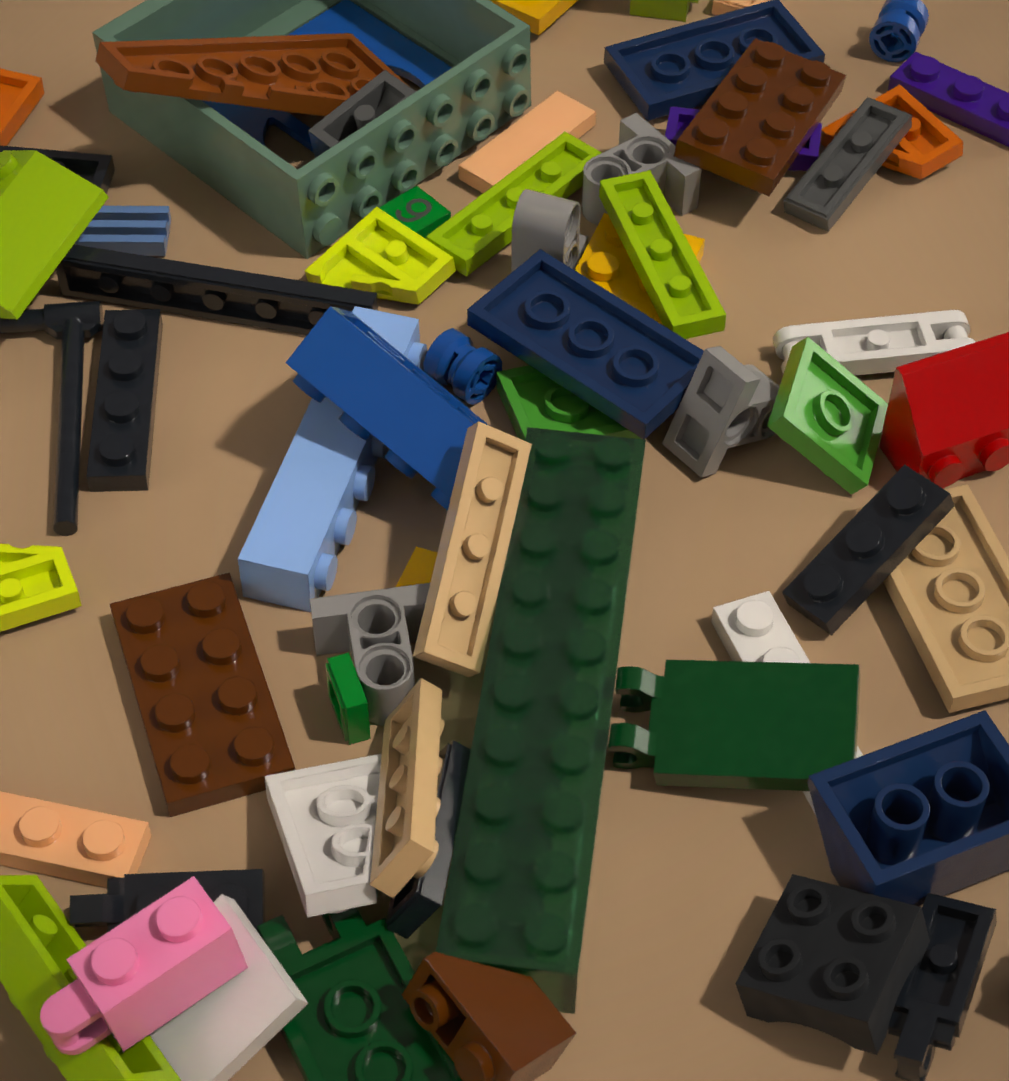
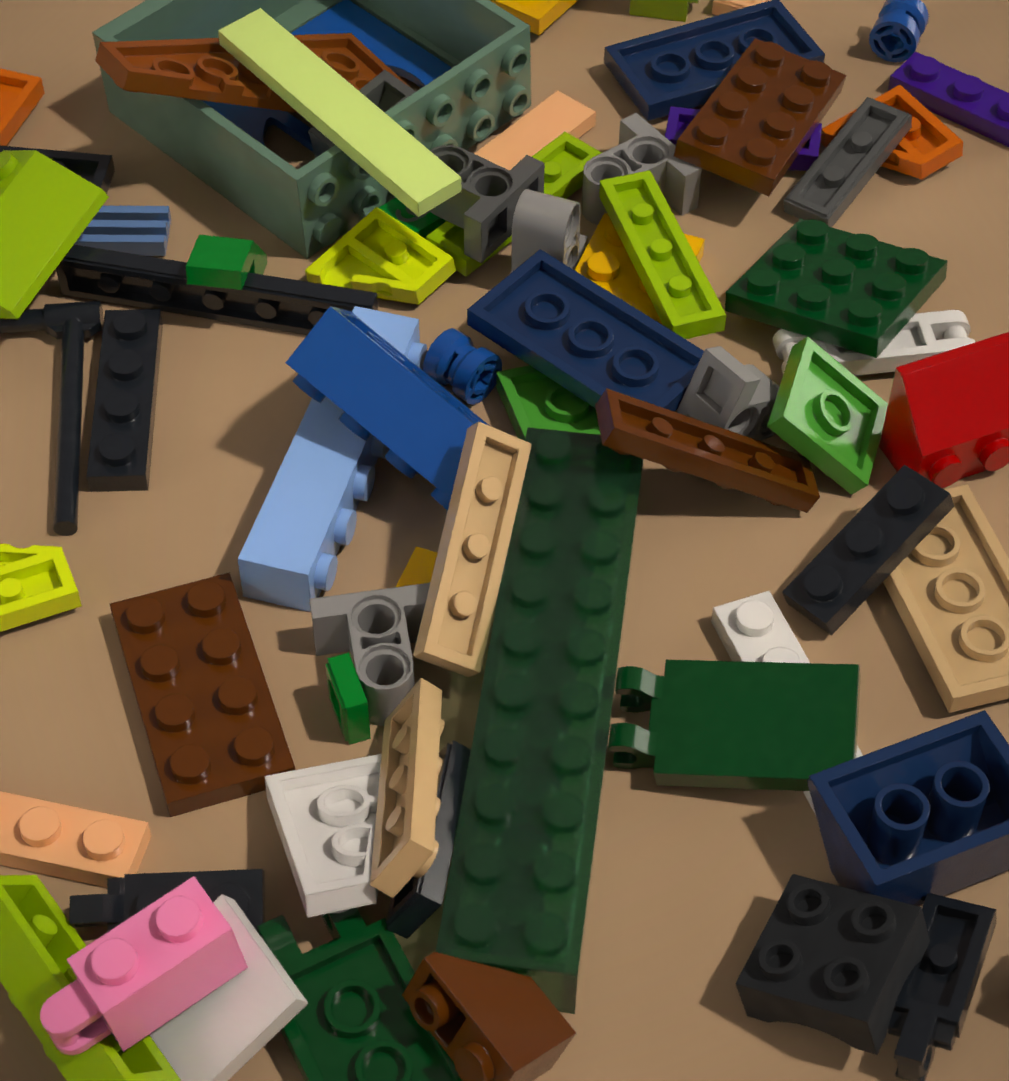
(224, 262): none -> green slope
(341, 112): none -> yellowish green tile
(487, 197): none -> dark grey tile
(705, 451): none -> reddish brown plate
(837, 287): none -> dark green plate

